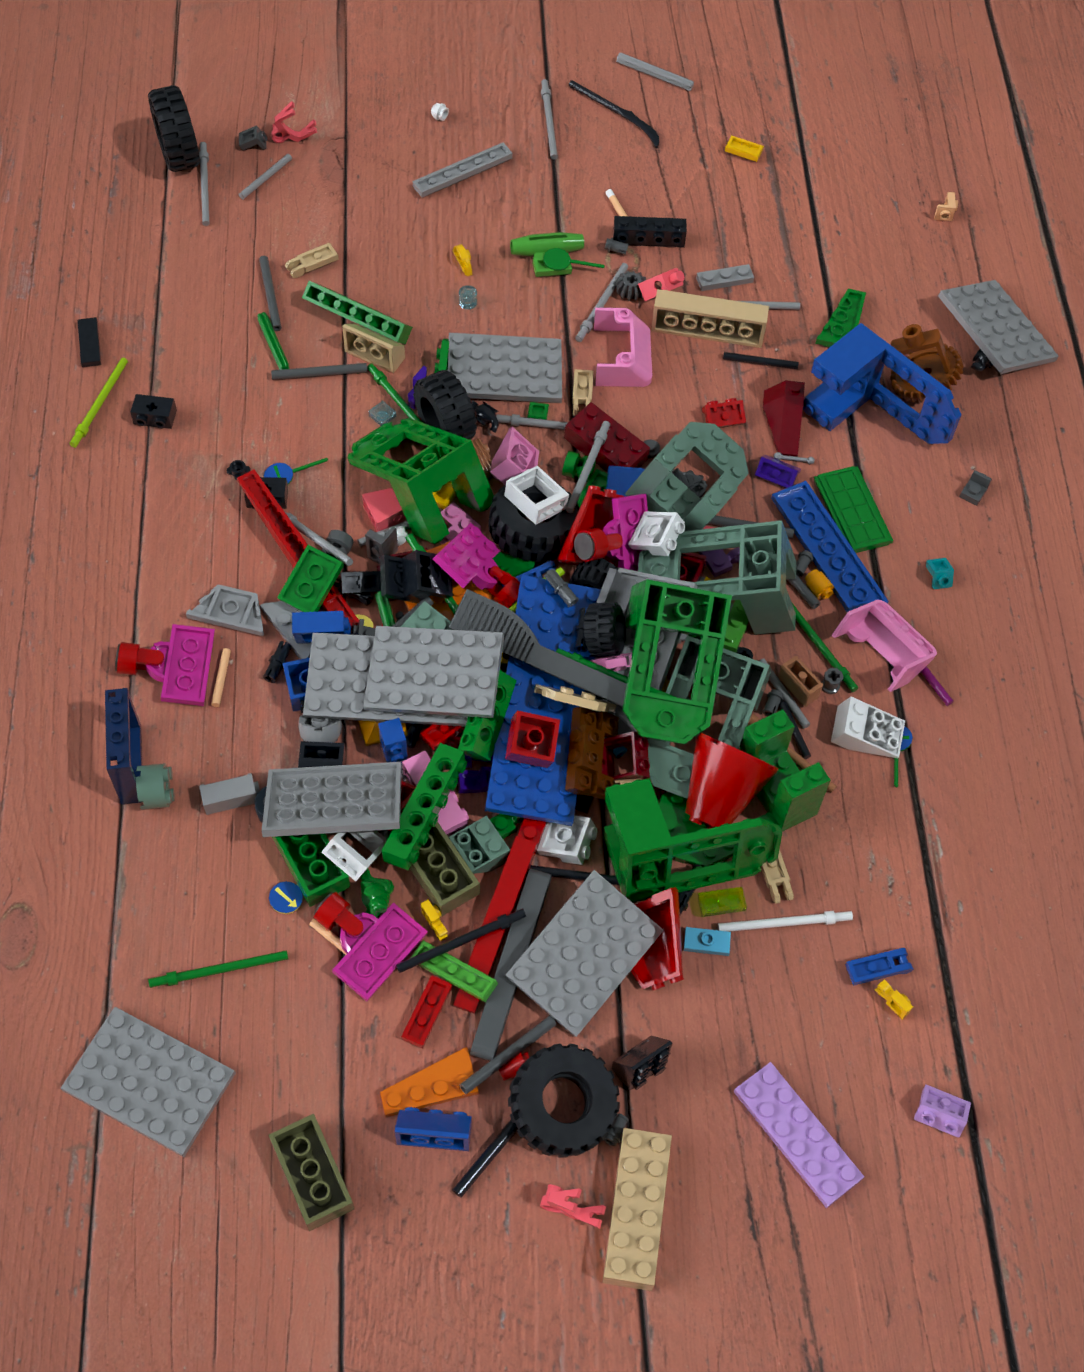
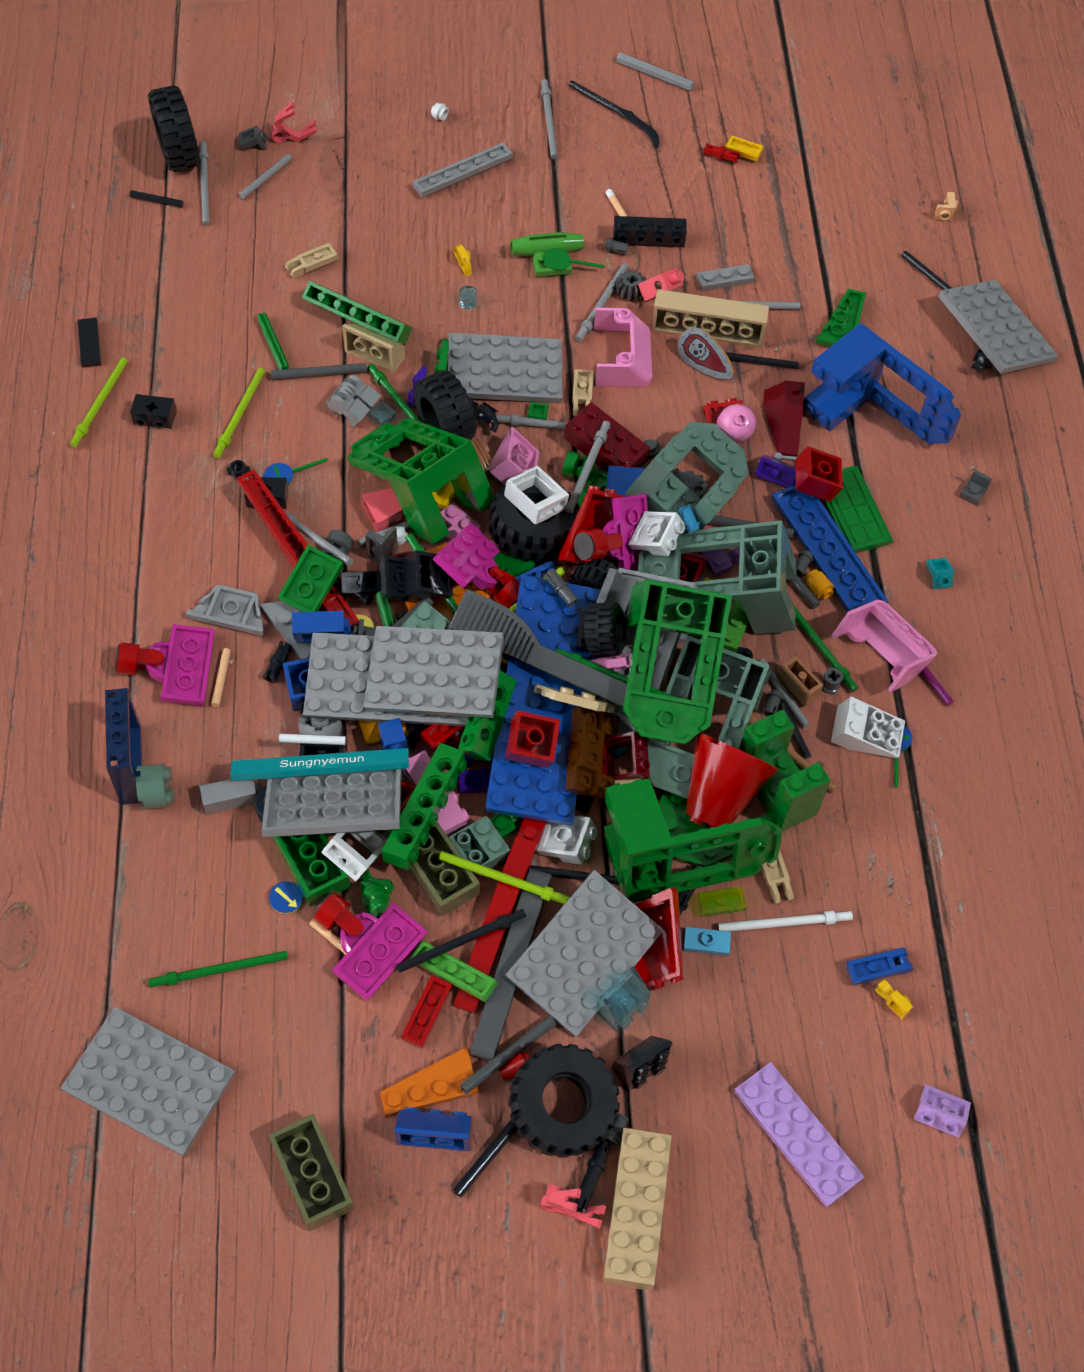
(155, 198): none -> black bar
(225, 439): none -> lime bar
(270, 293): dark grey piece -> none
(312, 739): none -> white bar
(319, 764): none -> teal tile
(353, 399): none -> light grey hips
(432, 915): yellow plate -> none
(545, 892): none -> lime bar
(596, 1166): none -> black pin
(624, 1000): none -> clear light blue slope
(689, 519): none -> dark azure pin
(704, 353): none -> shield
(721, 153): none -> red pin
(737, 422): none -> bright pink cylinder
(818, 474): none -> red brick
(924, 270): none -> black bar
(930, 355): dark orange piece -> none

